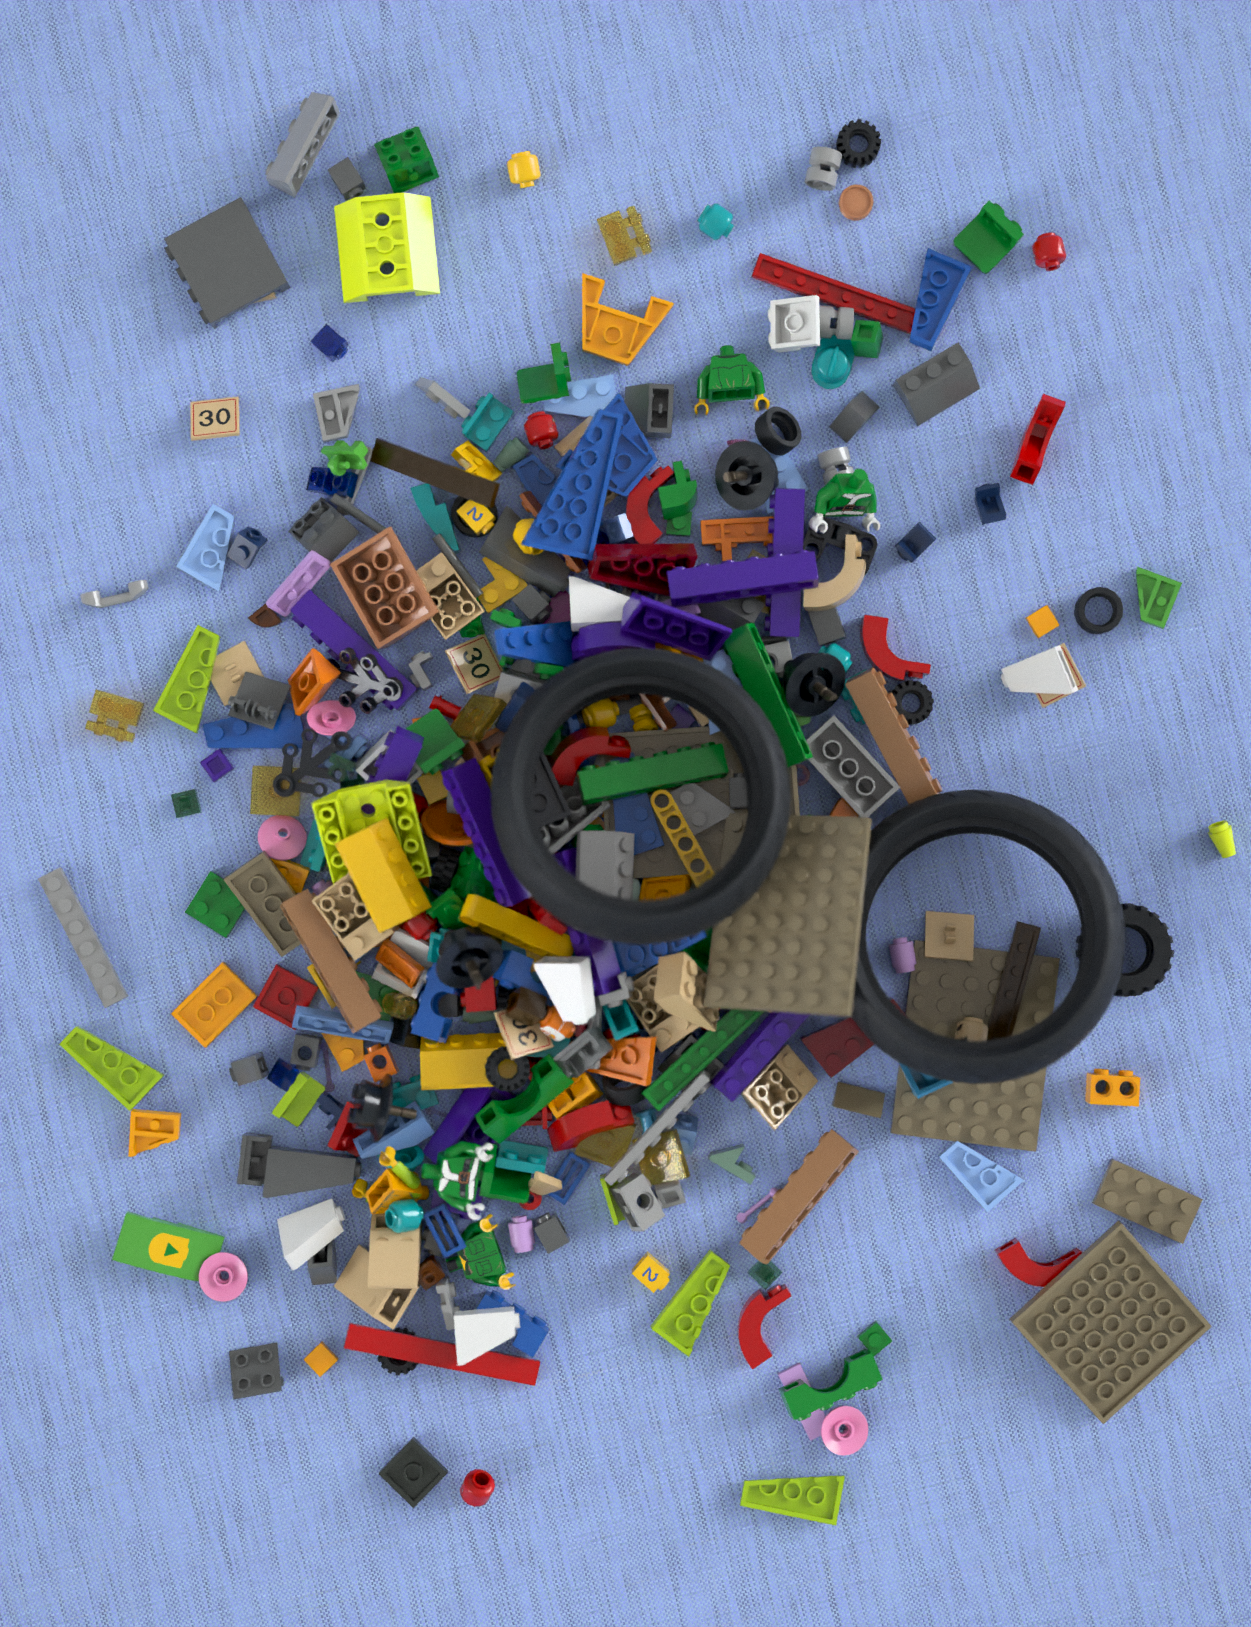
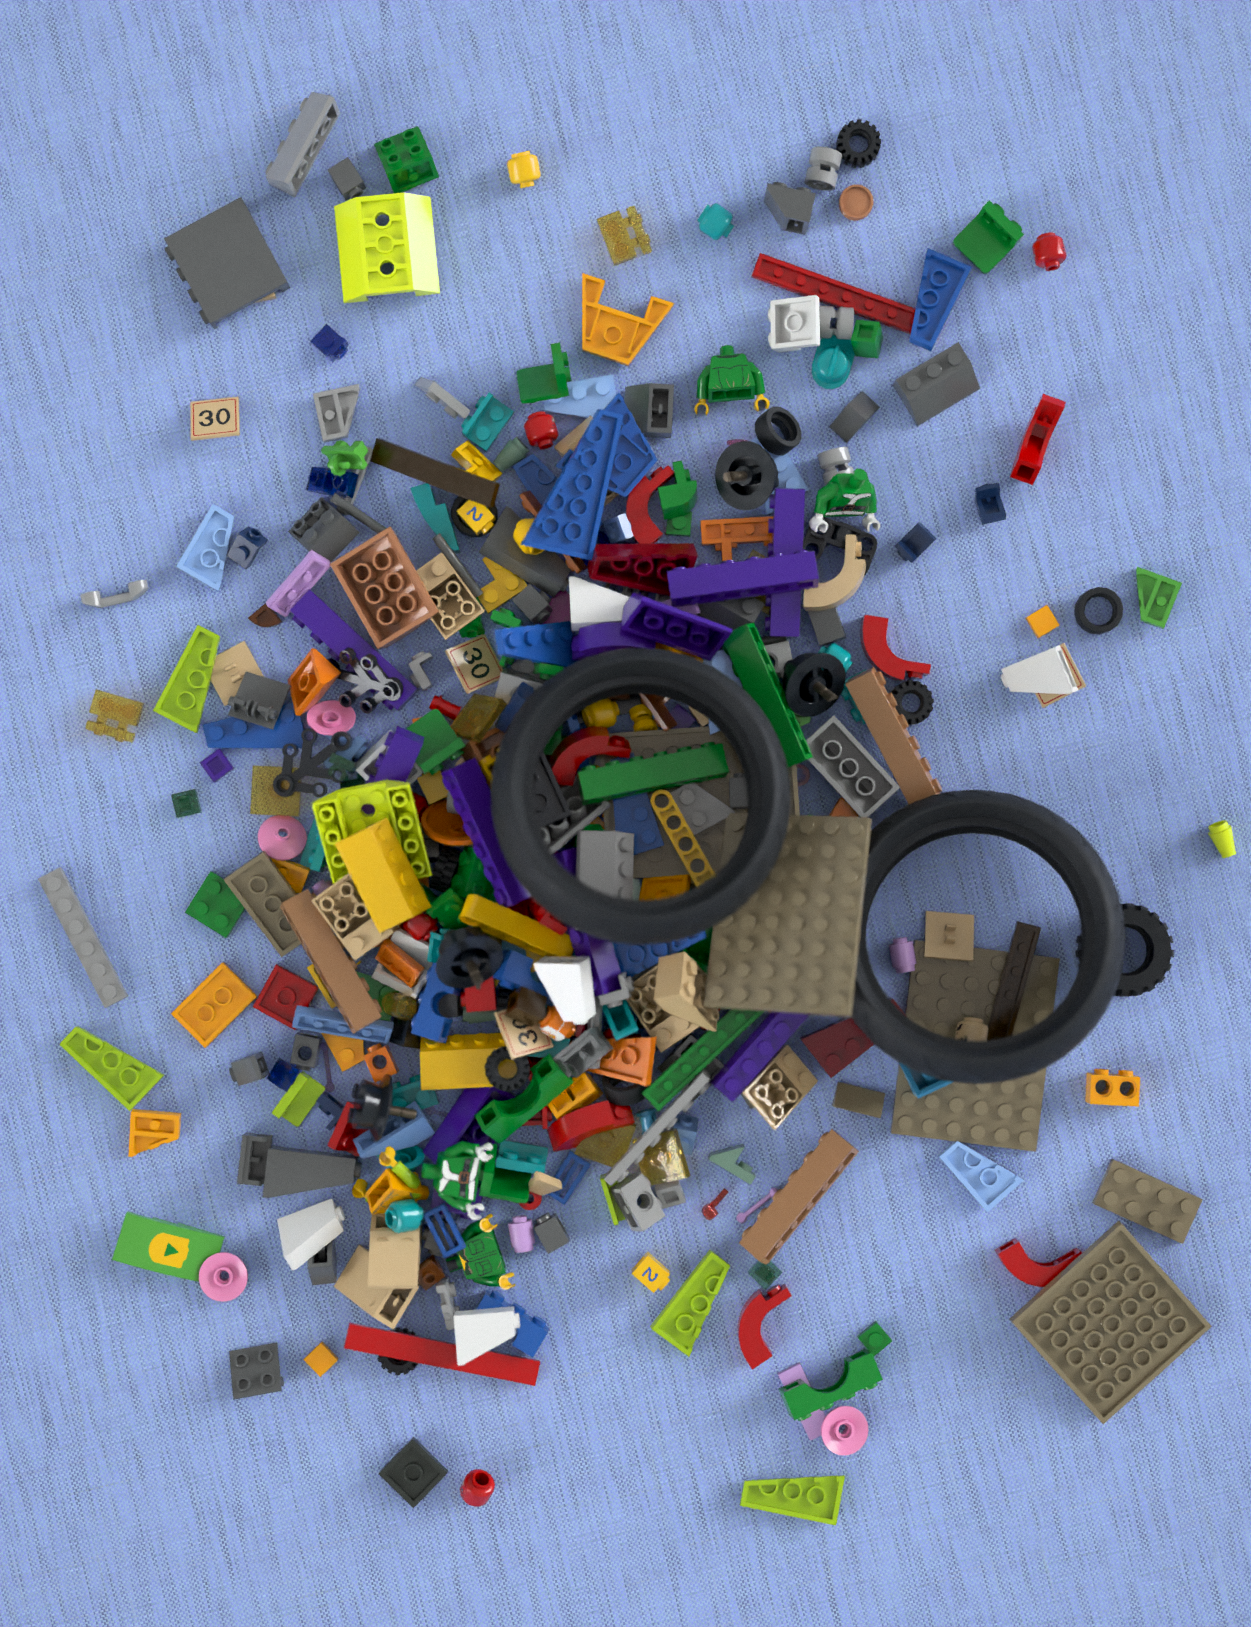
(709, 1209): none -> clear red hand
(790, 206): none -> dark grey slope

